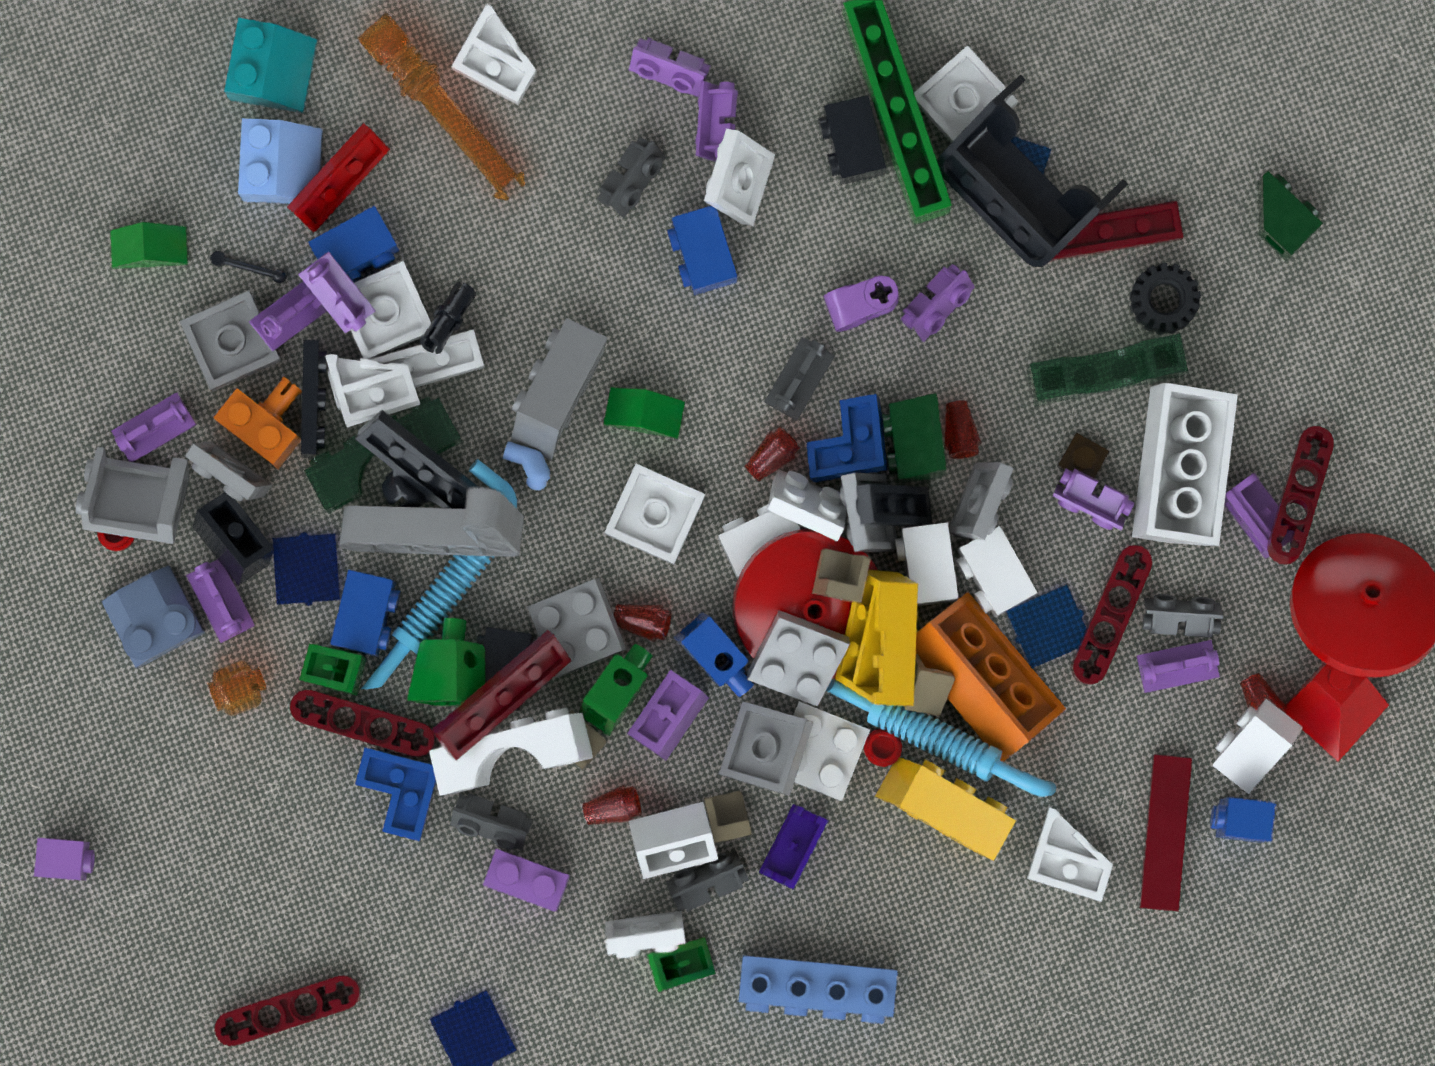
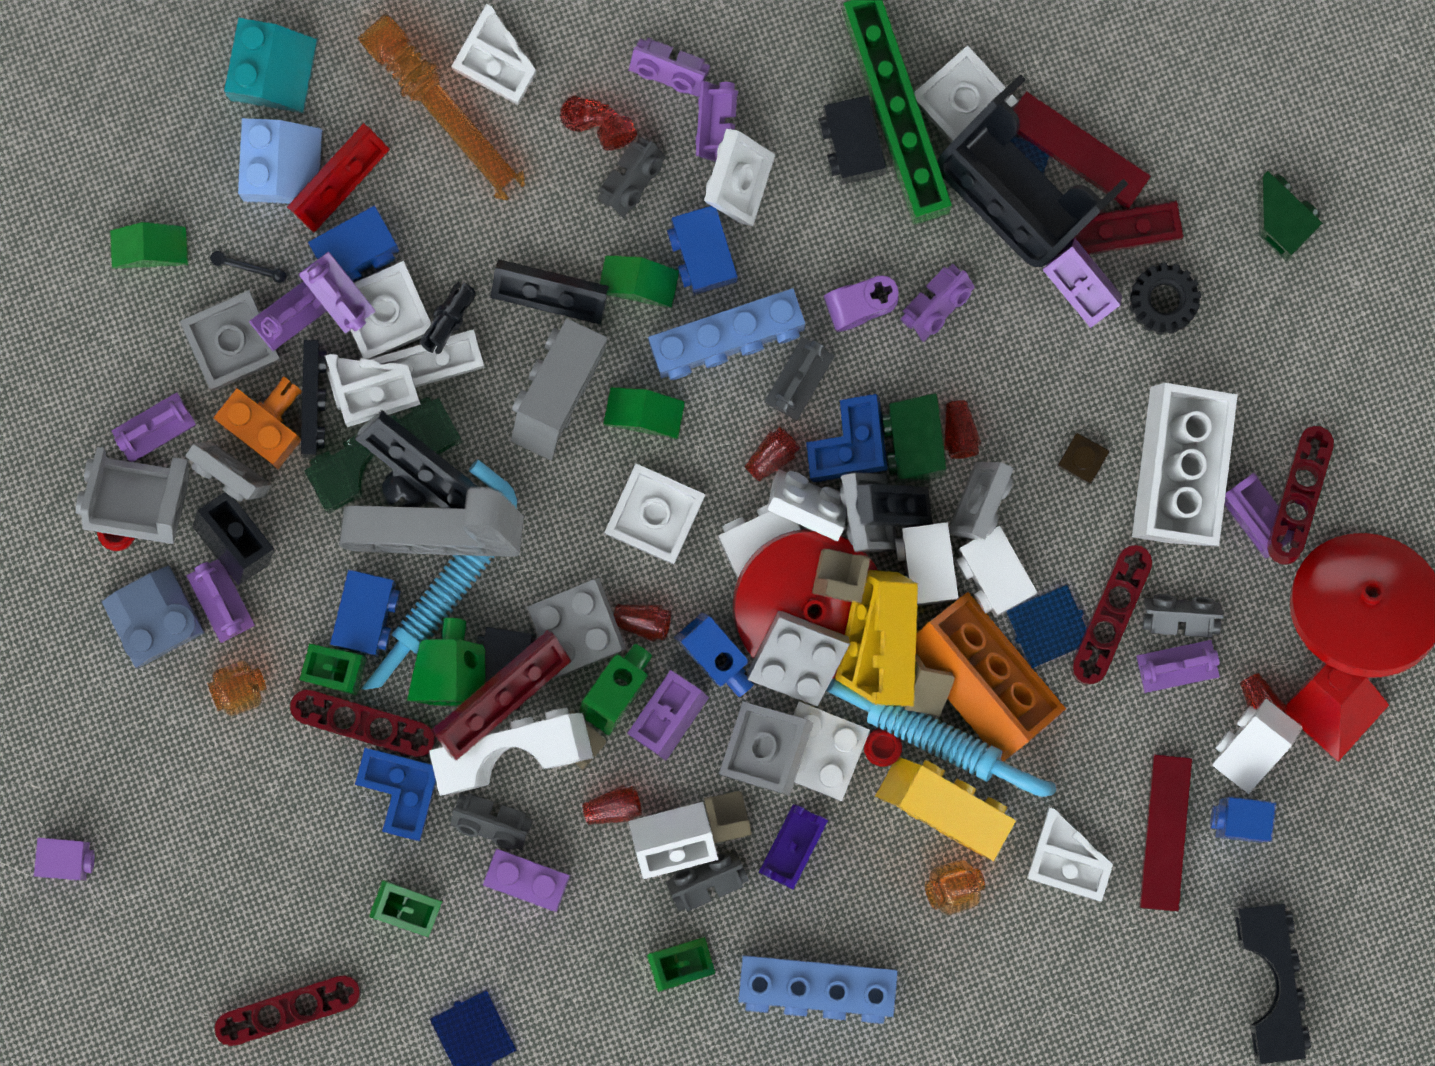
(306, 569): clear blue piece -> none
(405, 908): none -> green slope
(532, 462): light blue arm -> none
(549, 291): none -> black plate
(584, 114): none -> clear red arm
(639, 280): none -> green slope
(655, 931): white plate -> none
(727, 333): none -> medium blue brick
(954, 887): none -> clear orange head
(1078, 150): none -> dark red tile
(1079, 496): medium lavender hinge -> none
(1083, 283): none -> medium lavender hinge
(1107, 371): clear green arch -> none
(1279, 1032): none -> black arch

